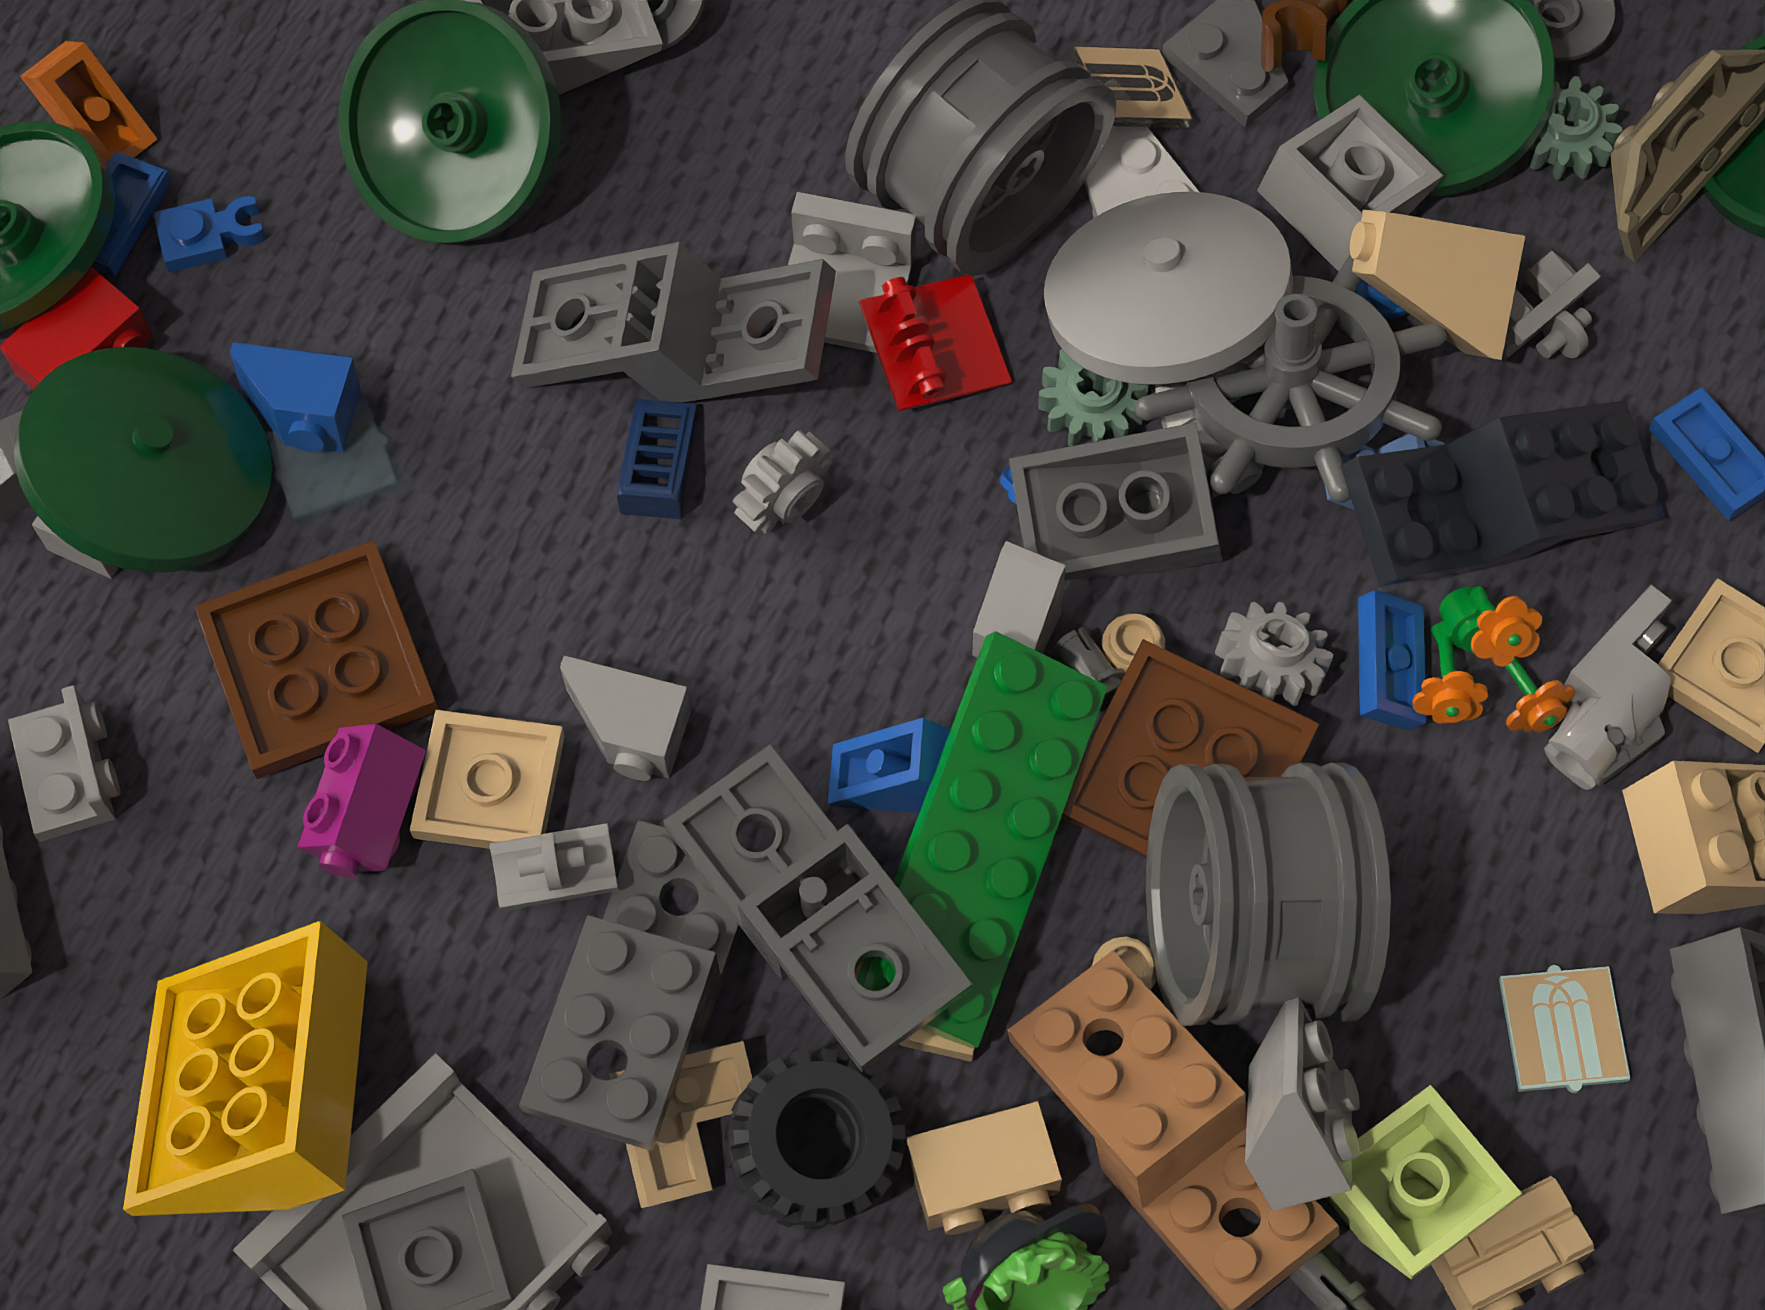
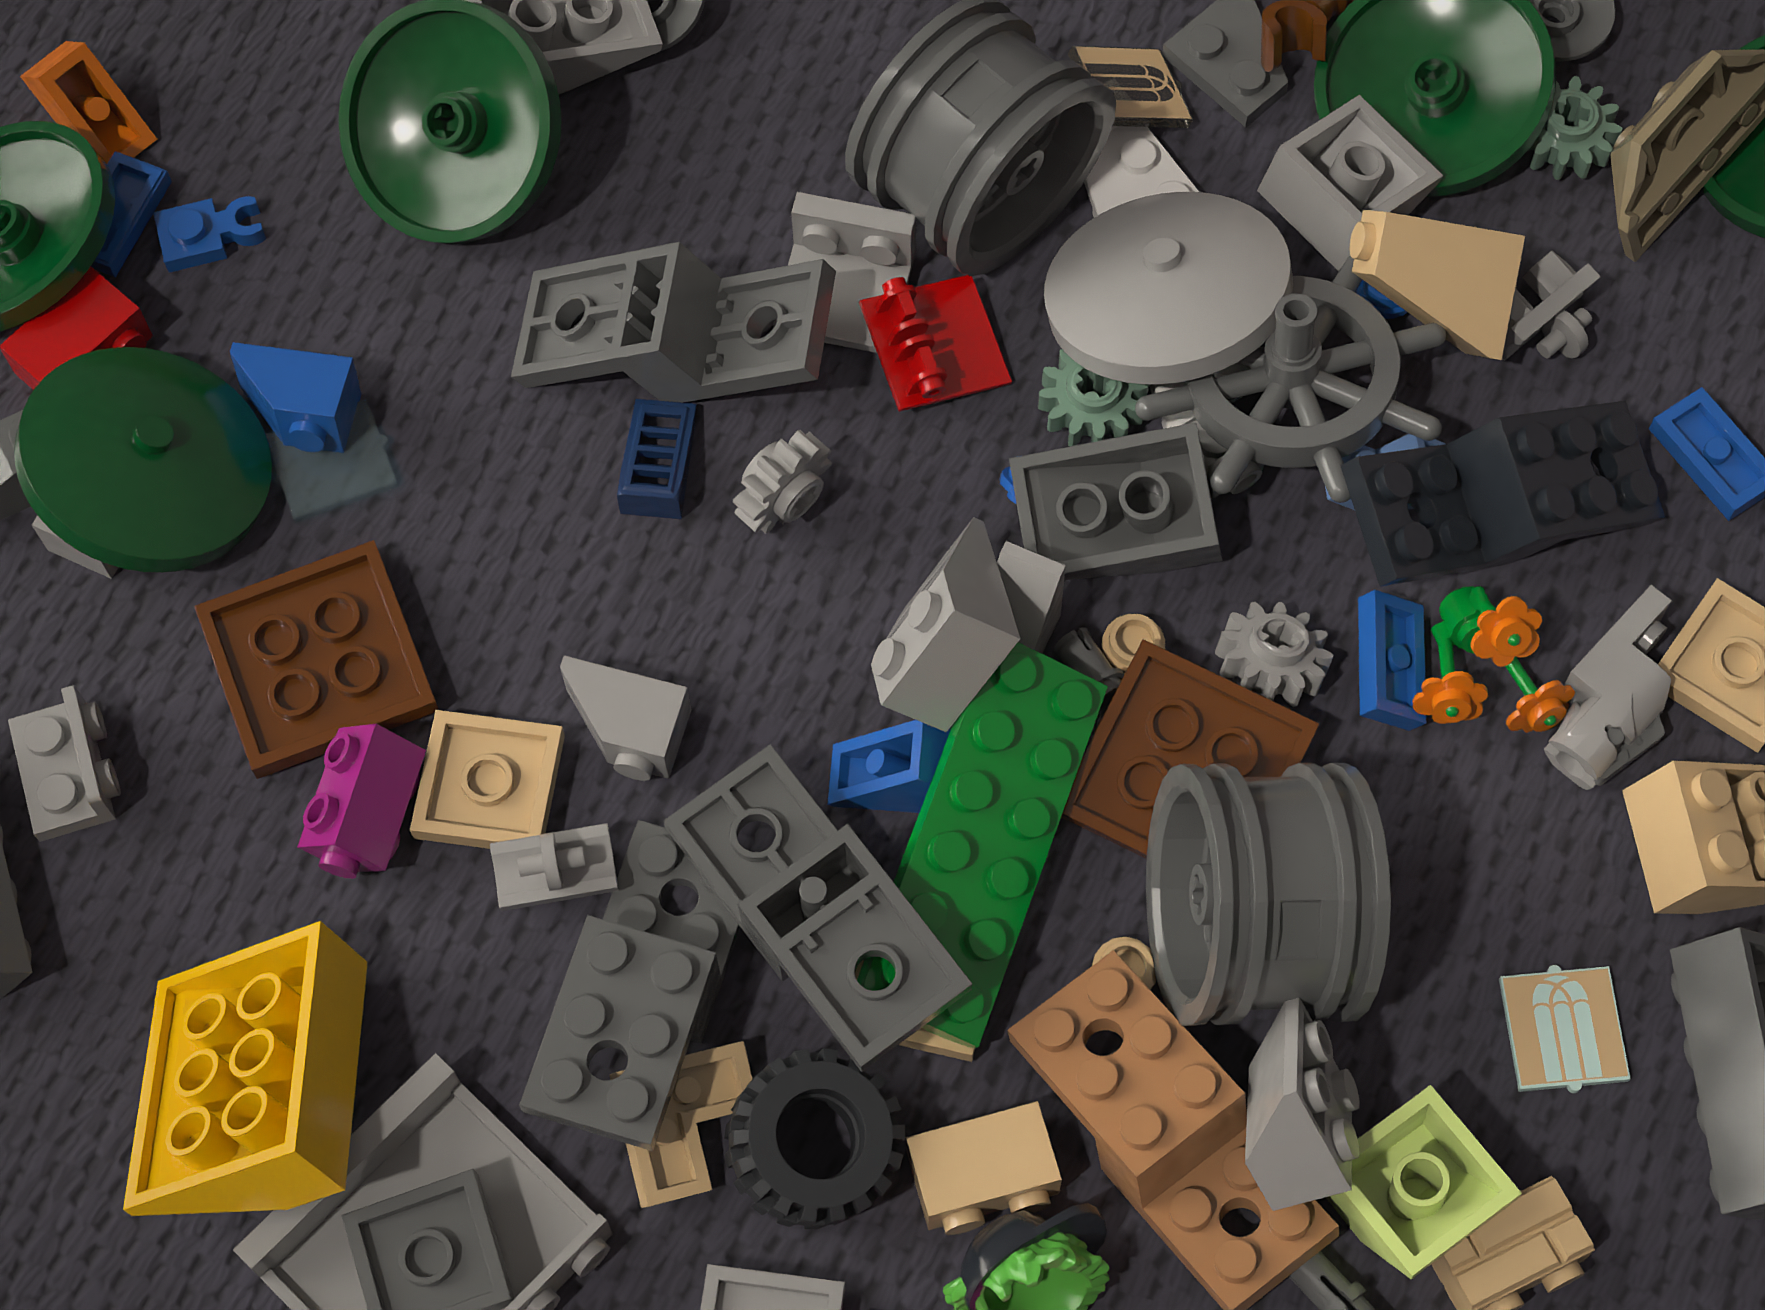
(948, 635): none -> light grey slope

